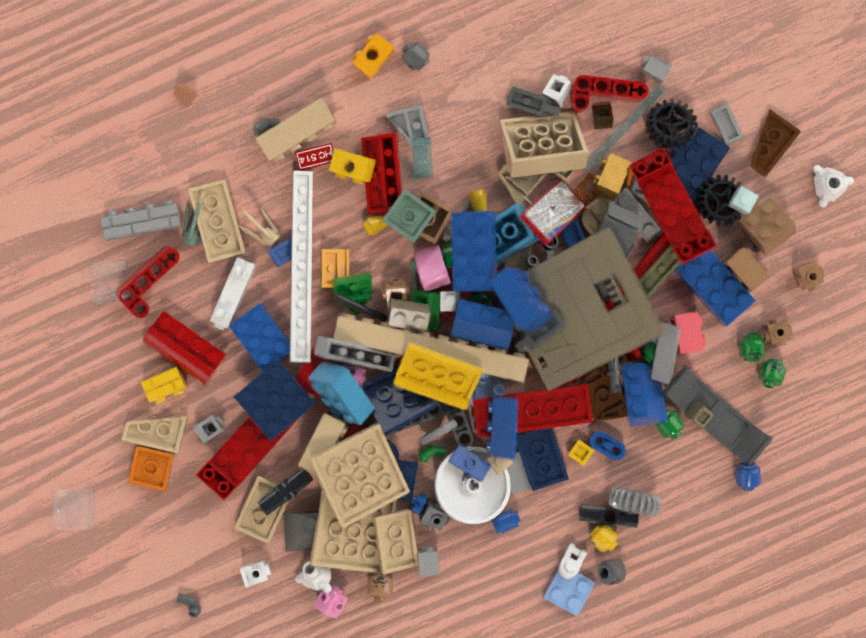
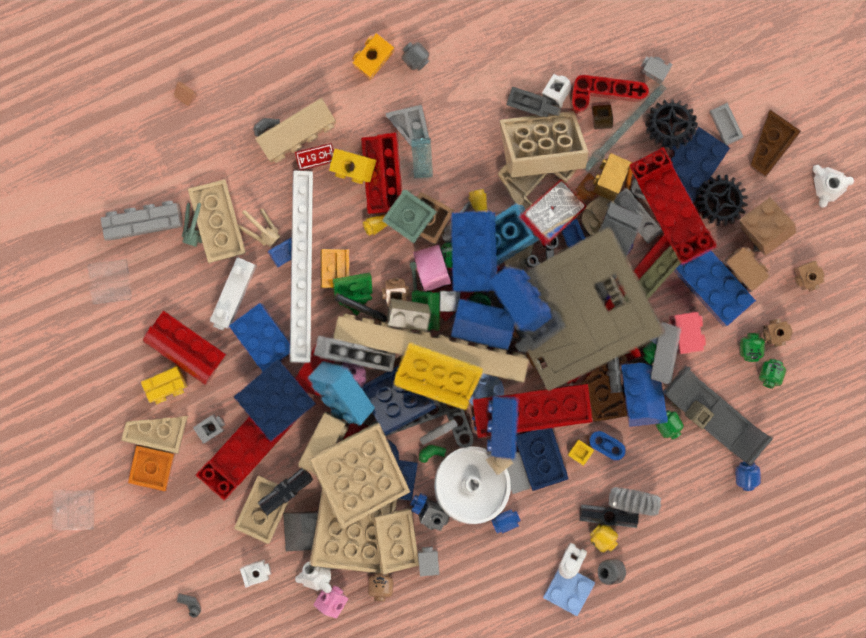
(150, 279): red beam -> none
(469, 463): blue plate -> none
(743, 200): light aqua brick -> none

